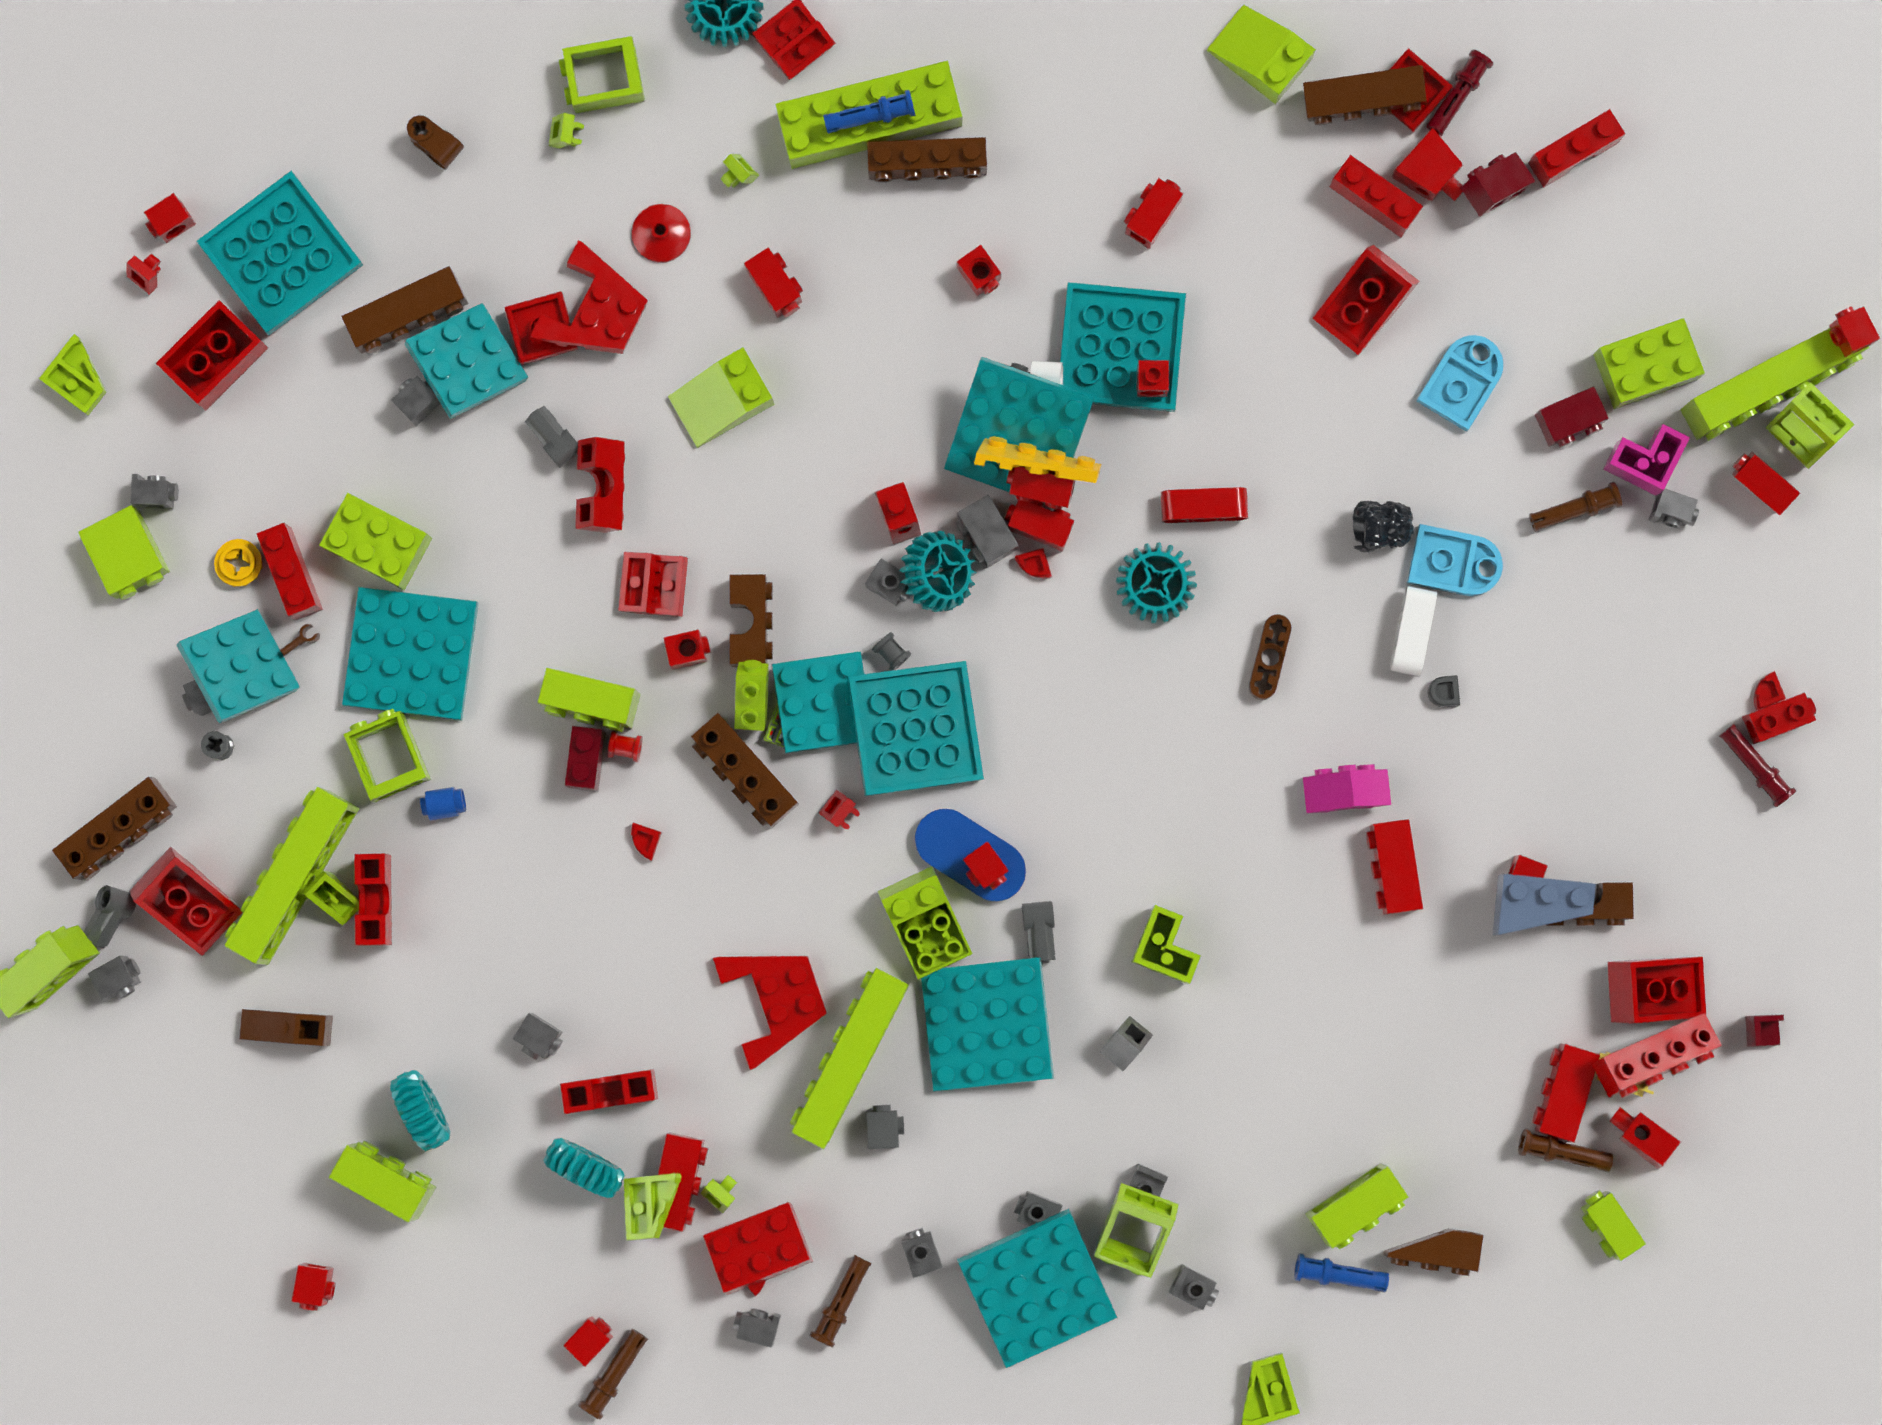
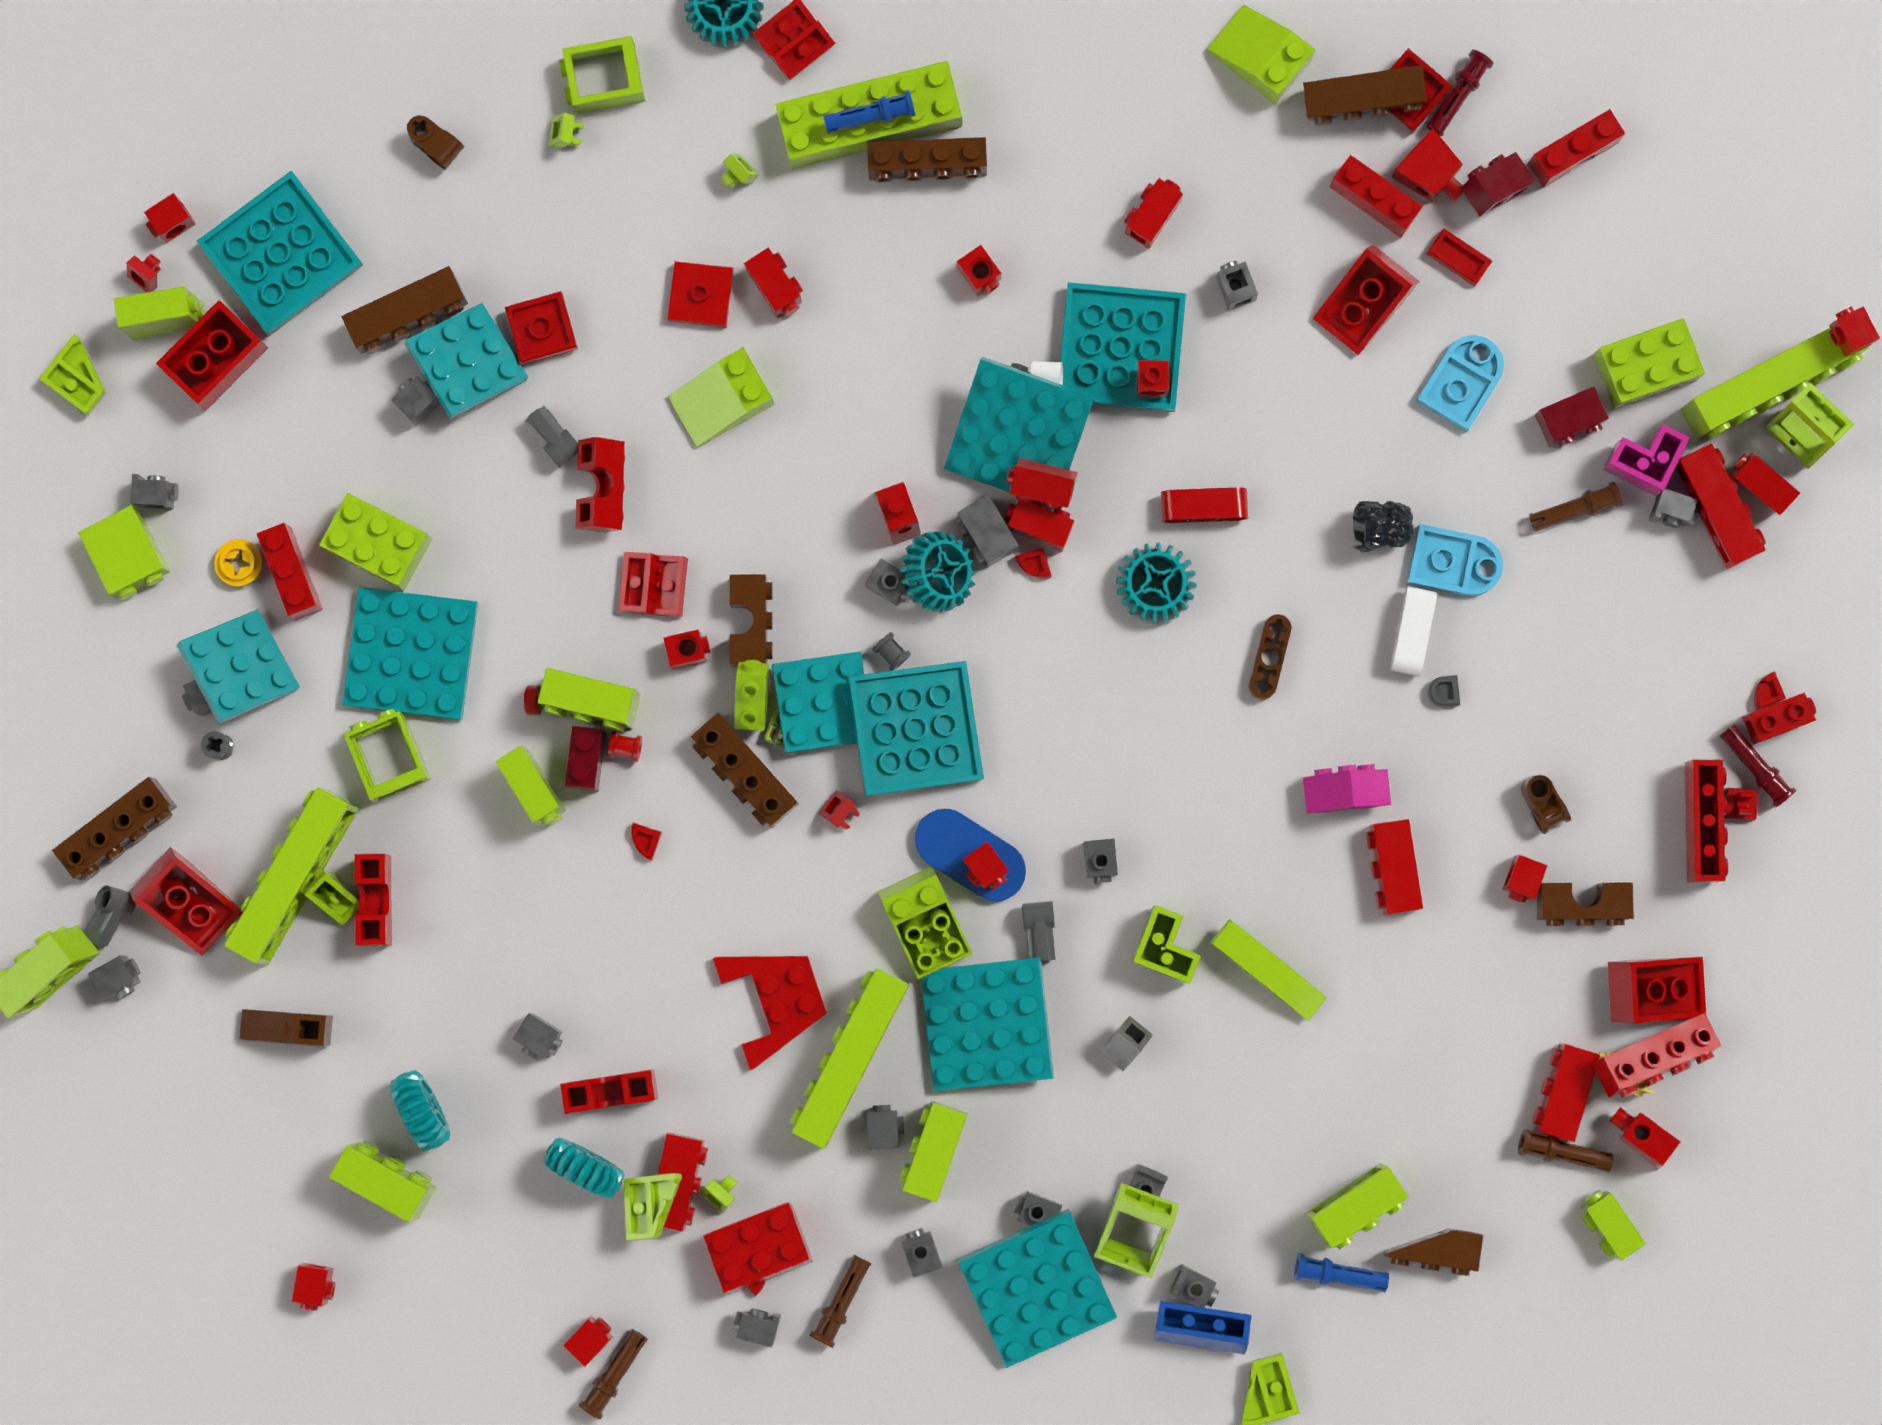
(158, 312): none -> lime brick
(300, 639): reddish brown hand -> none
(443, 803): blue brick -> none
(530, 700): none -> red tile
(531, 786): none -> lime brick
(606, 313): red wing -> none
(666, 246): red dish -> none
(700, 294): none -> red plate
(933, 1151): none -> lime brick
(1037, 461): yellow wing -> none
(1100, 860): none -> dark grey brick
(1202, 1327): none -> blue brick
(1236, 272): none -> flat silver brick
(1268, 970): none -> lime slope
(1459, 257): none -> red tile
(1536, 901): sand blue wedge -> none
(1545, 805): none -> reddish brown piece
(1705, 821): none -> red brick
(1720, 506): none -> red brick
(1741, 804): none -> red tile
(1763, 1030): dark red panel -> none

